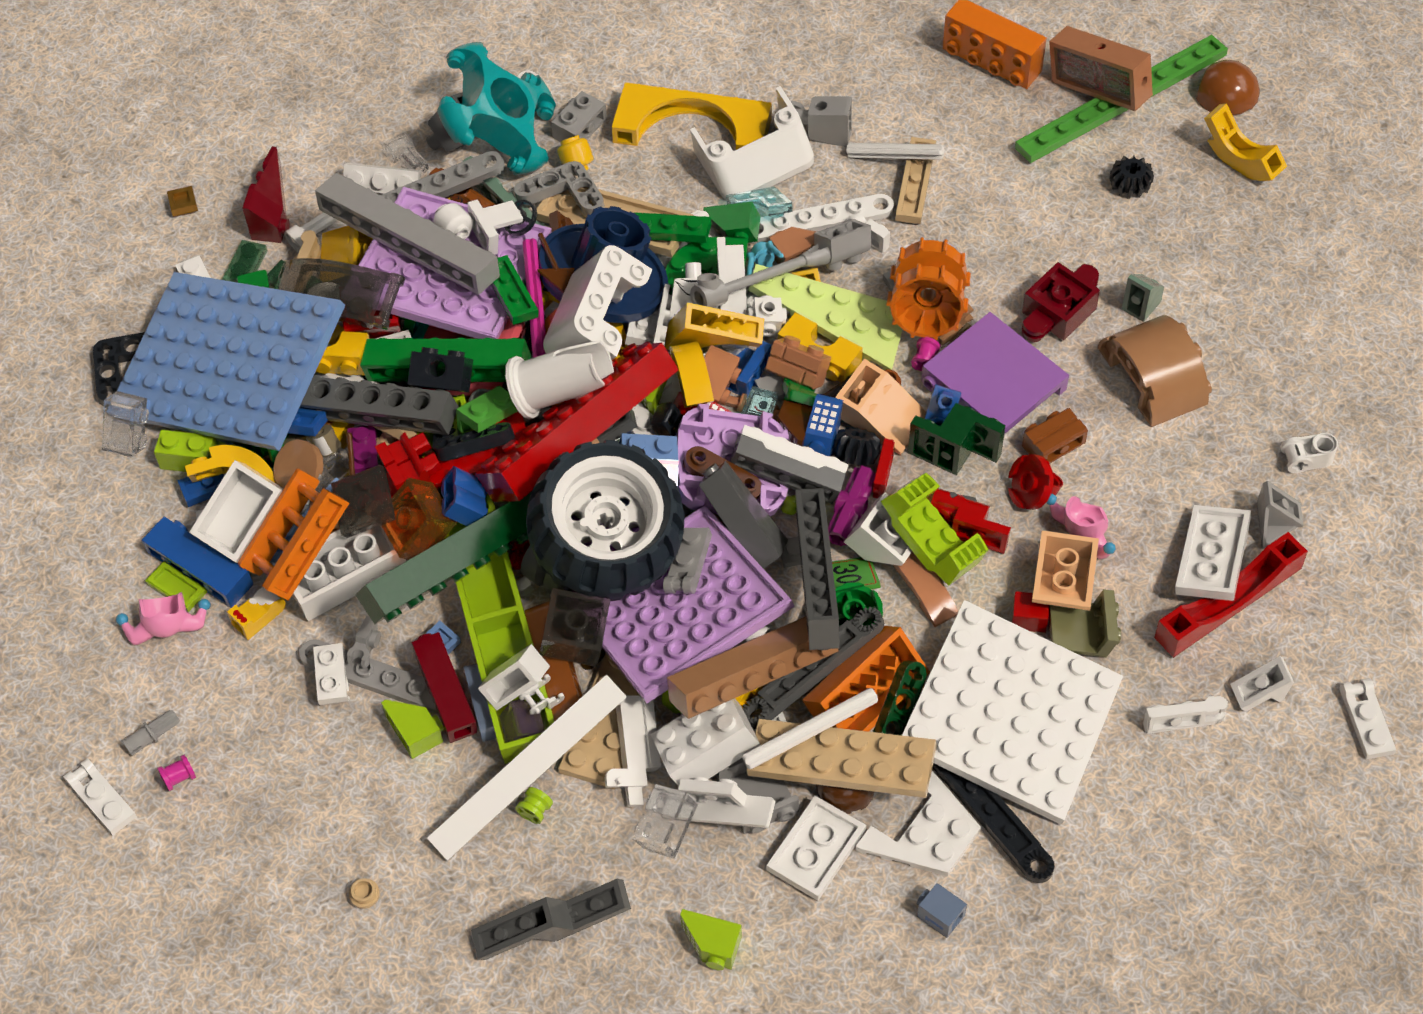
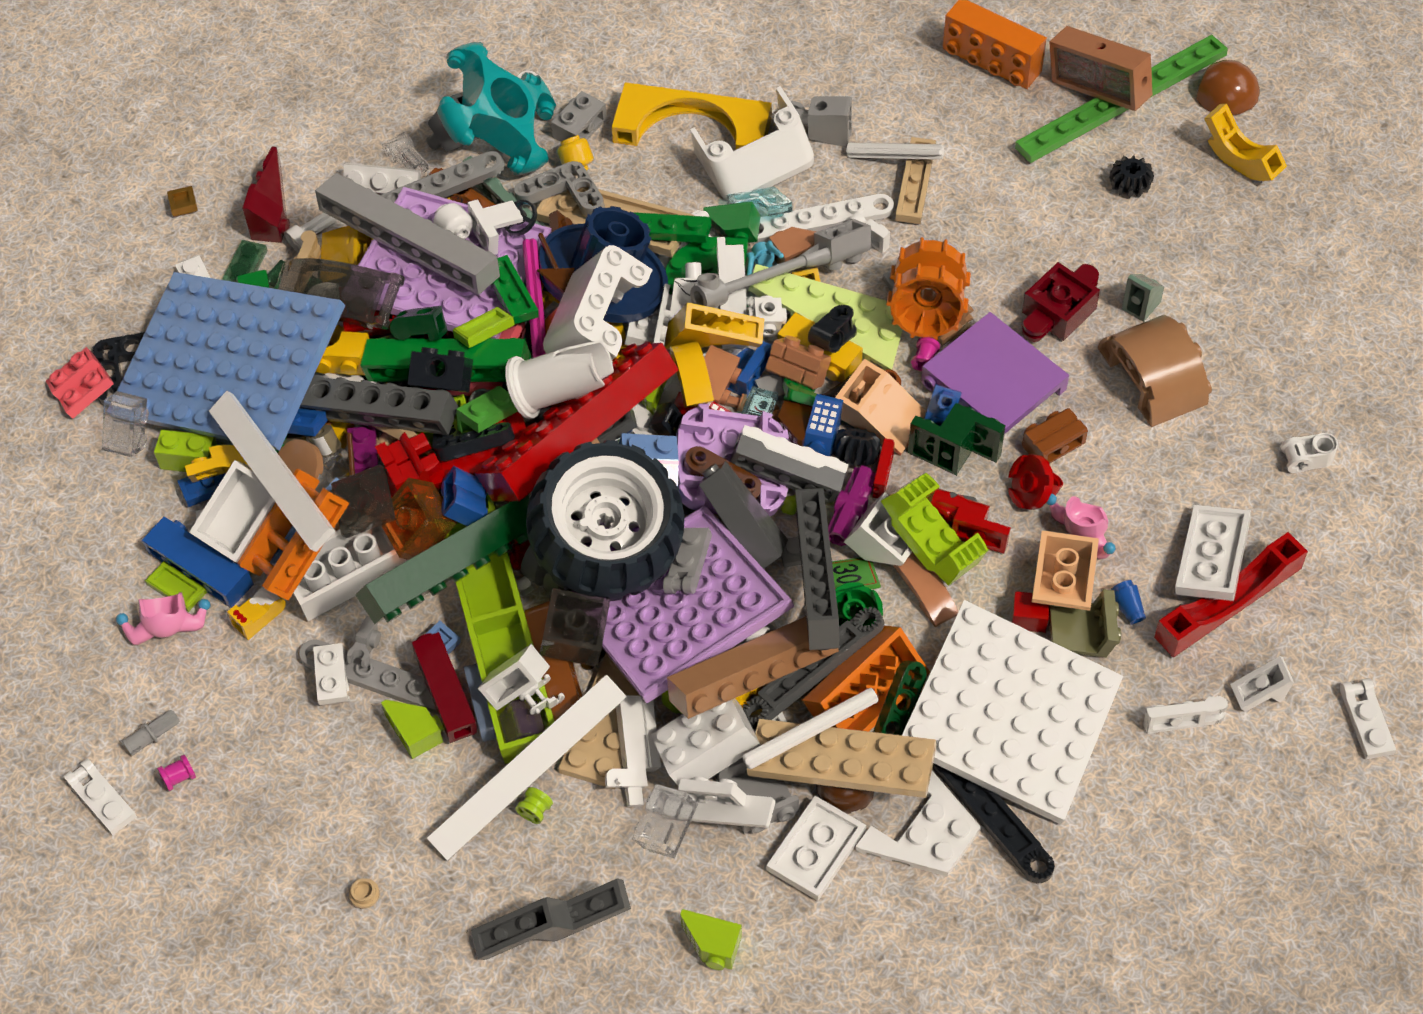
(79, 382): none -> coral slope
(272, 471): none -> white tile
(419, 321): none -> dark green leg
(483, 327): none -> lime tile
(833, 329): none -> black piece
(941, 909): sand blue brick -> none
(1129, 601): none -> blue cone
(1276, 513): light grey slope -> none

